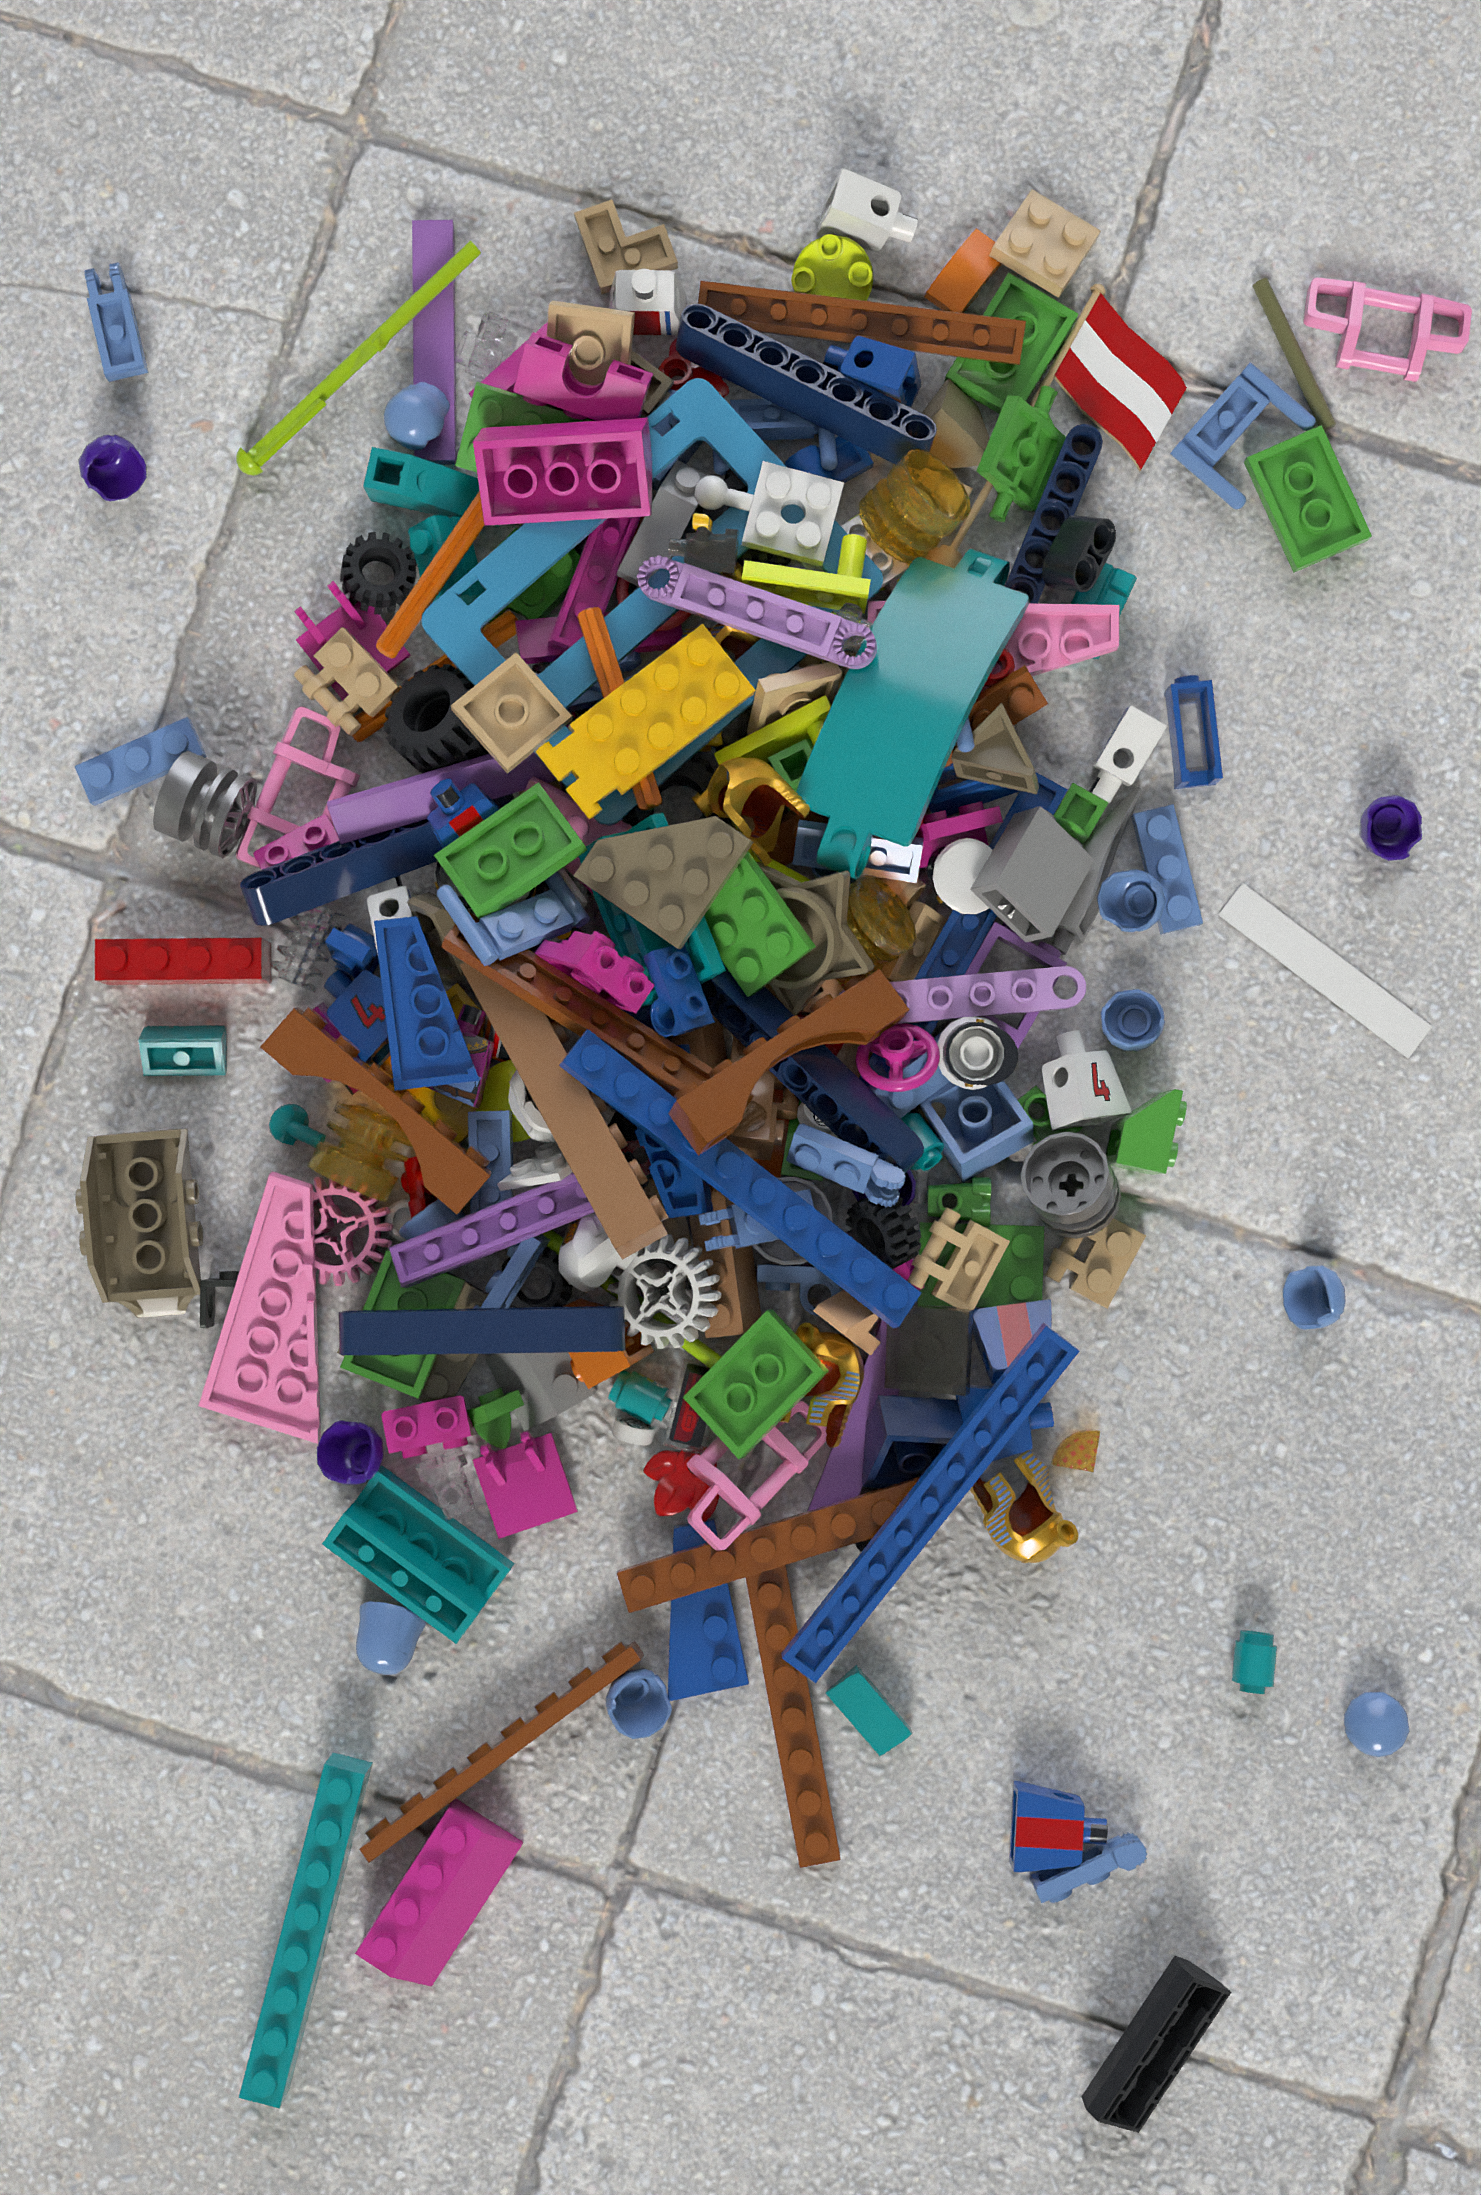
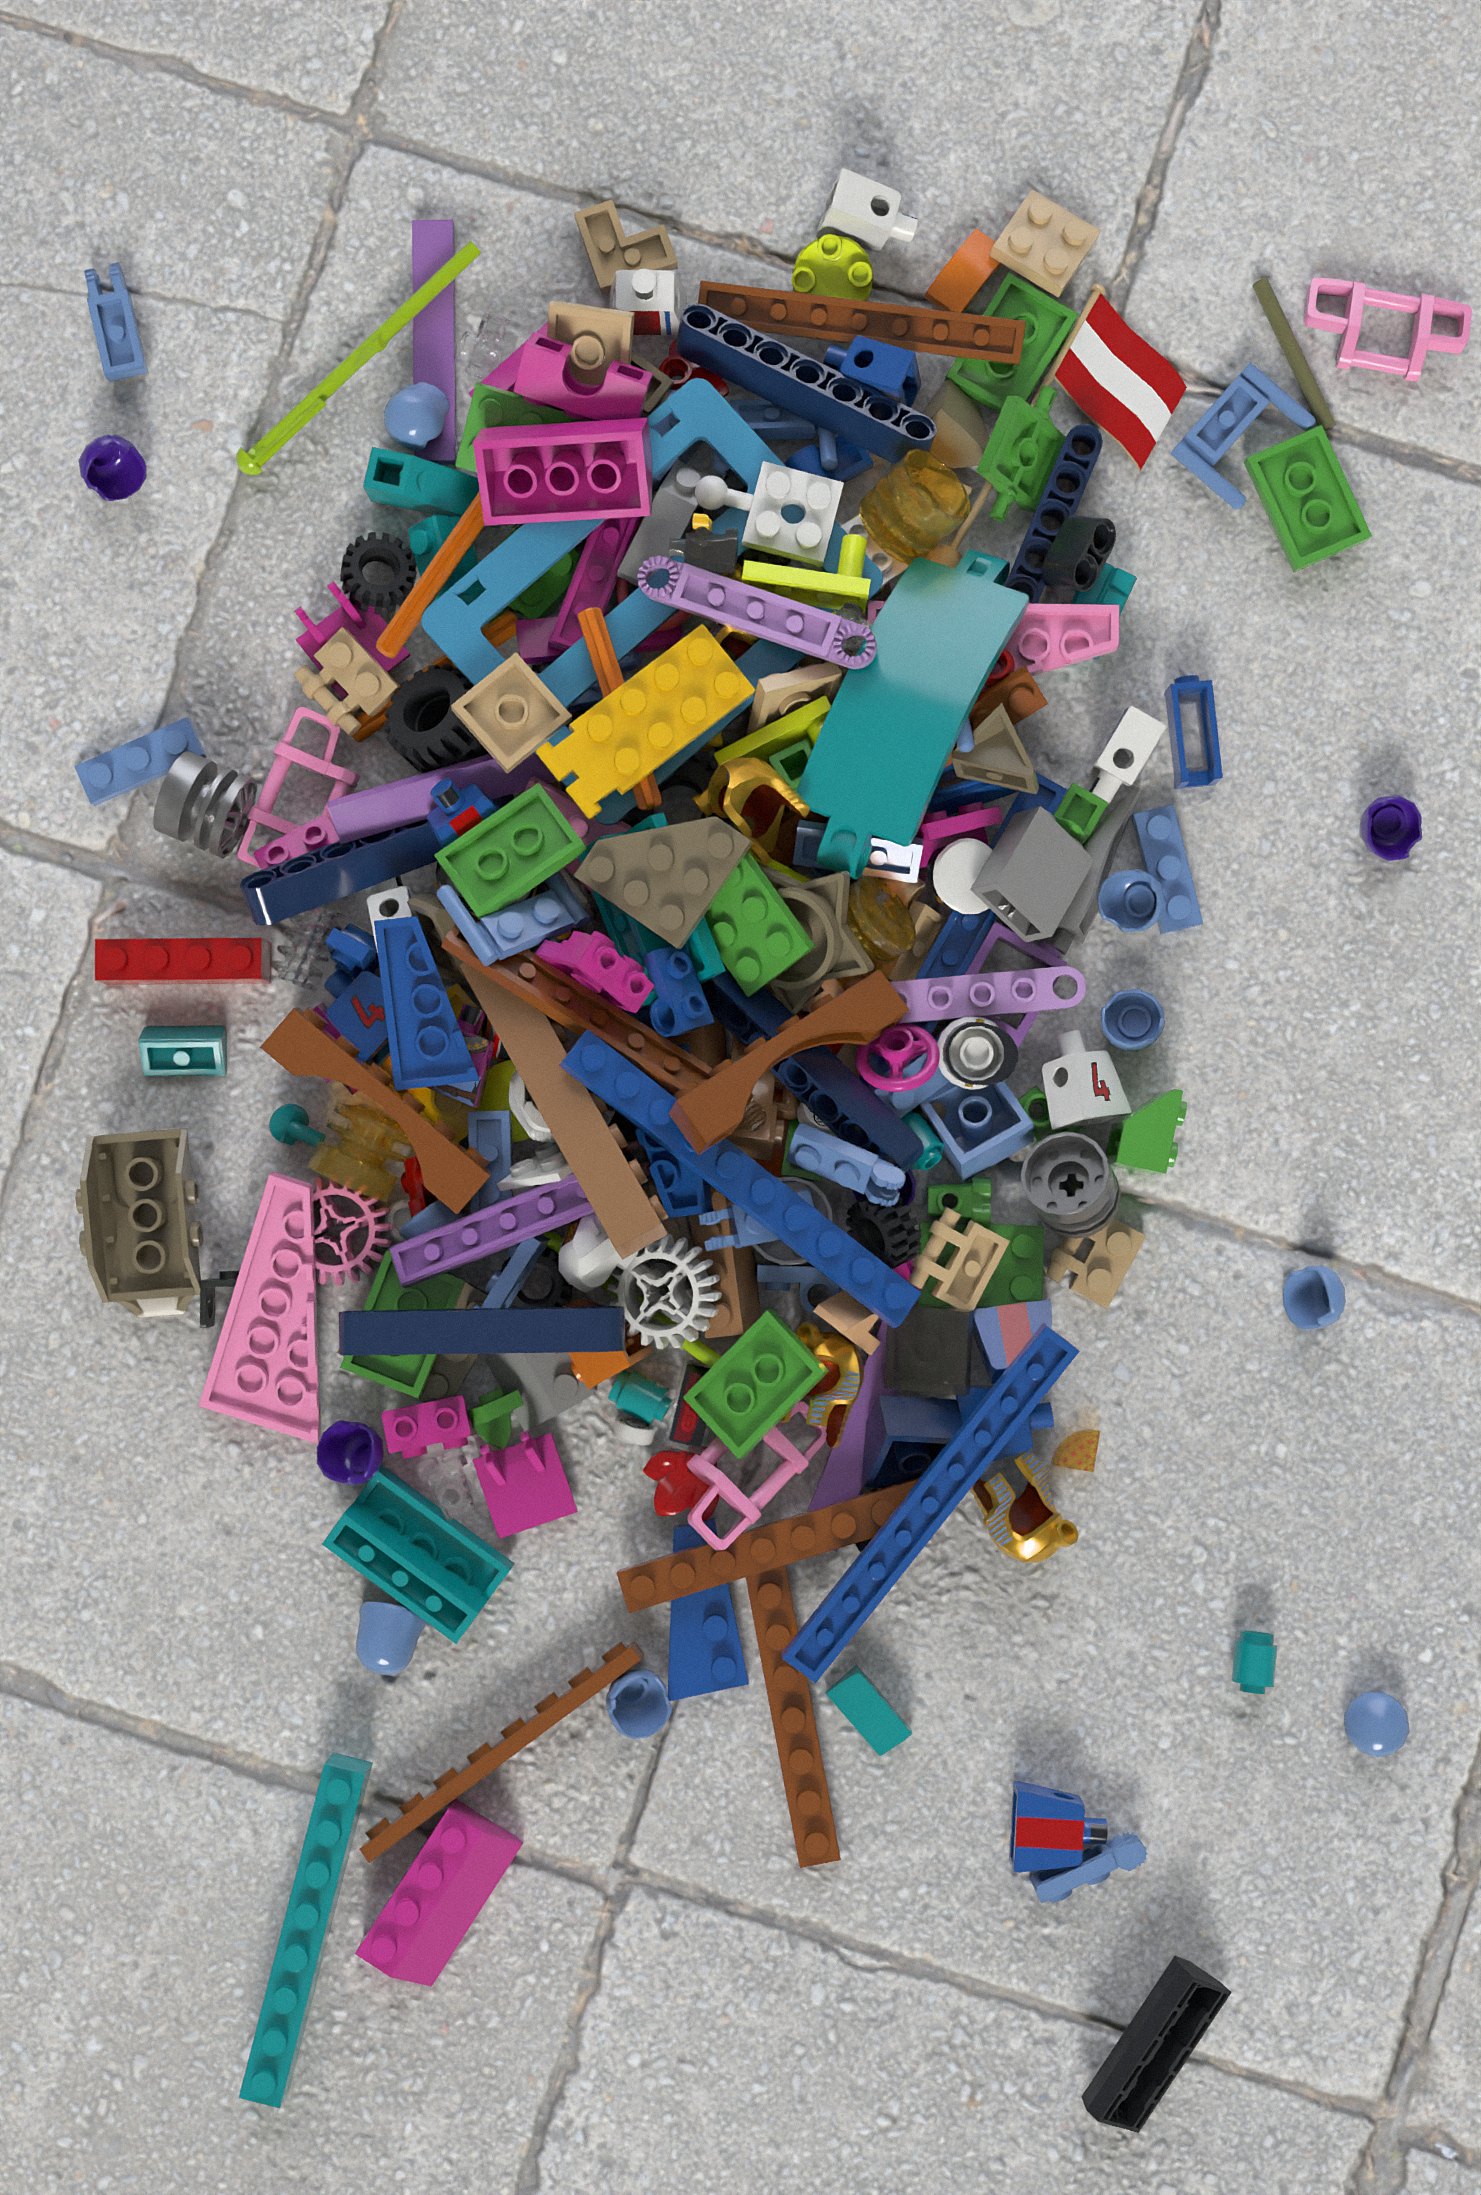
(1325, 970): white sticker -> none

